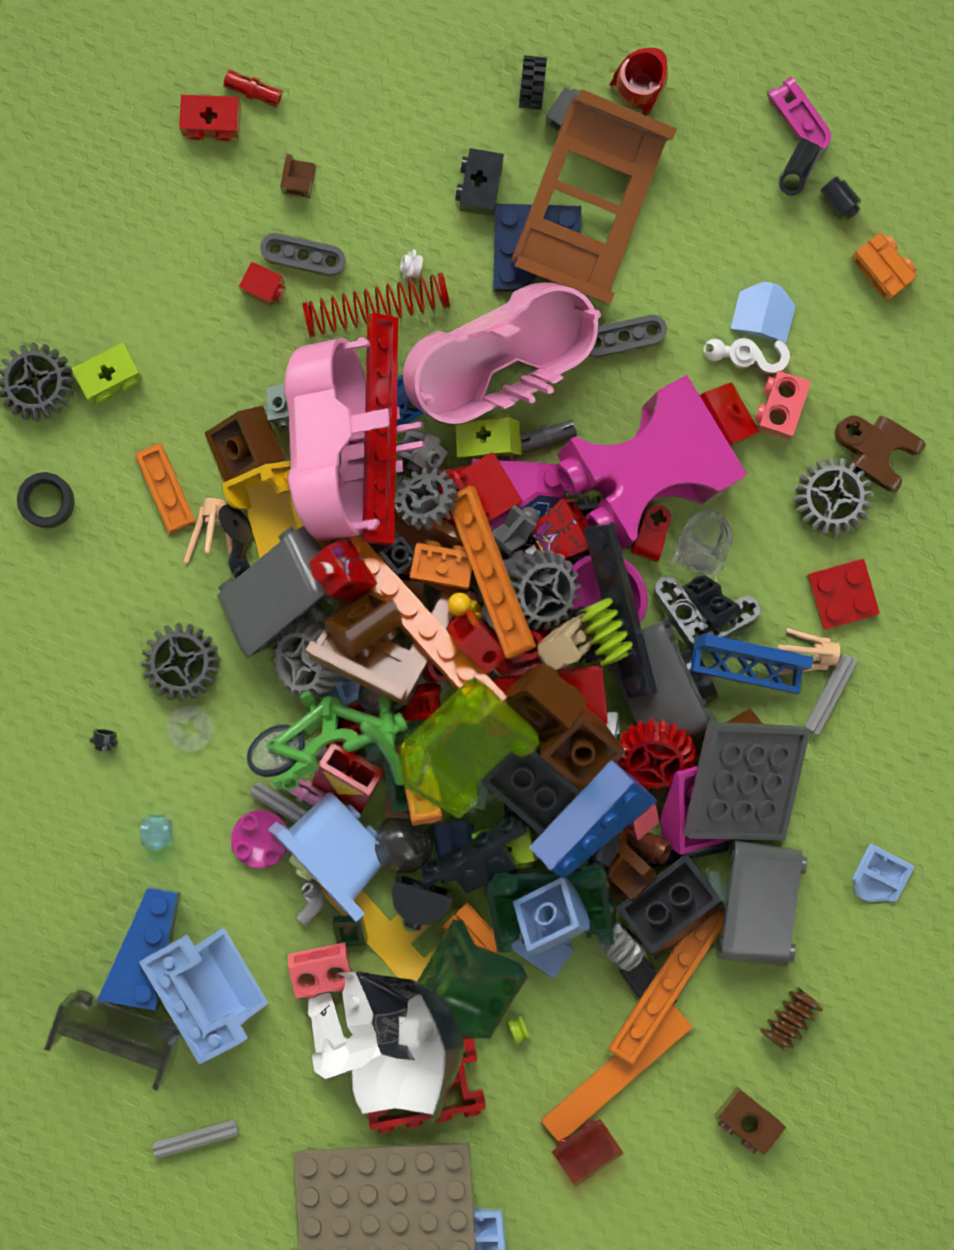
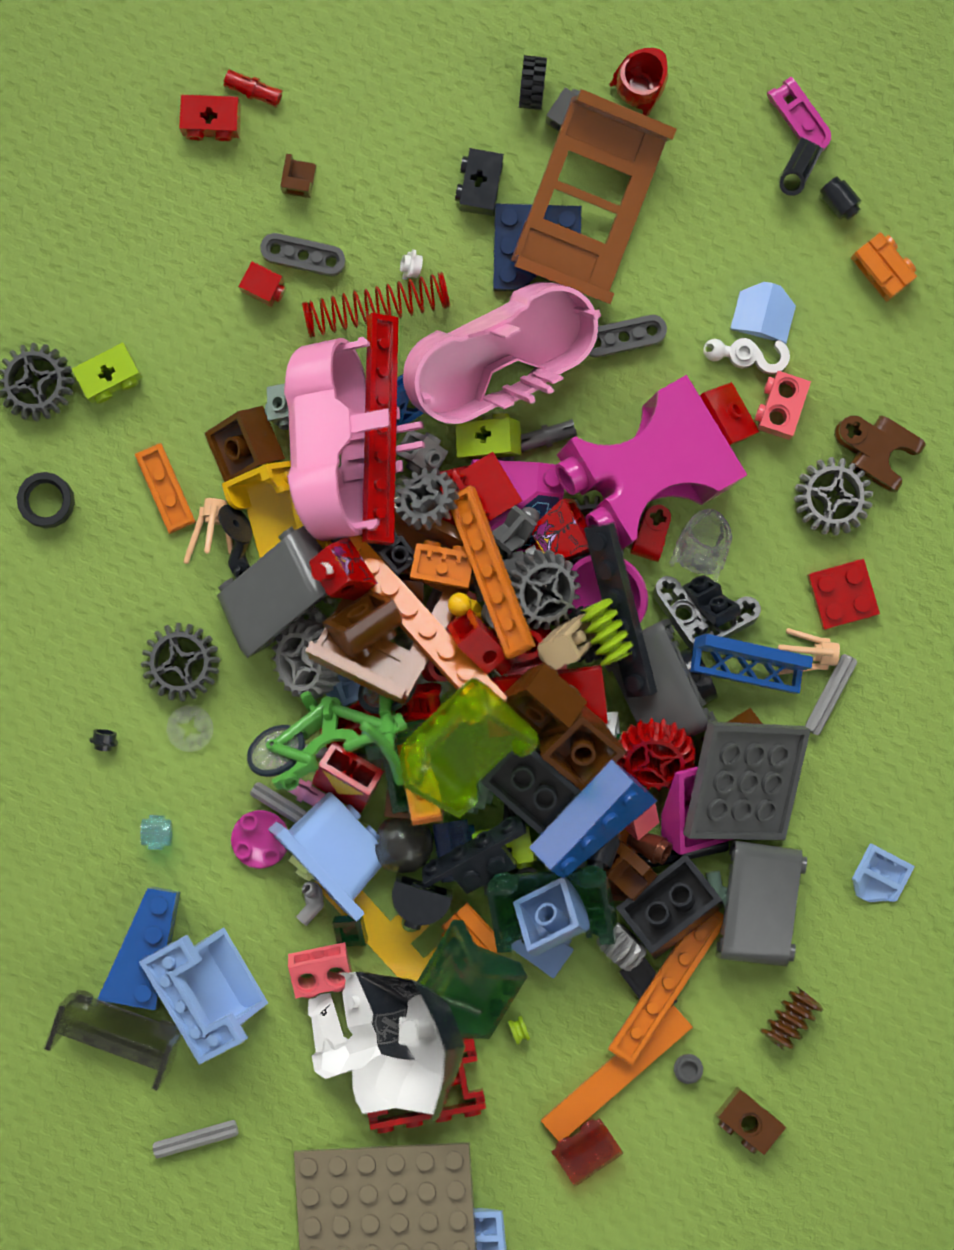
(688, 1068): none -> dark grey plate

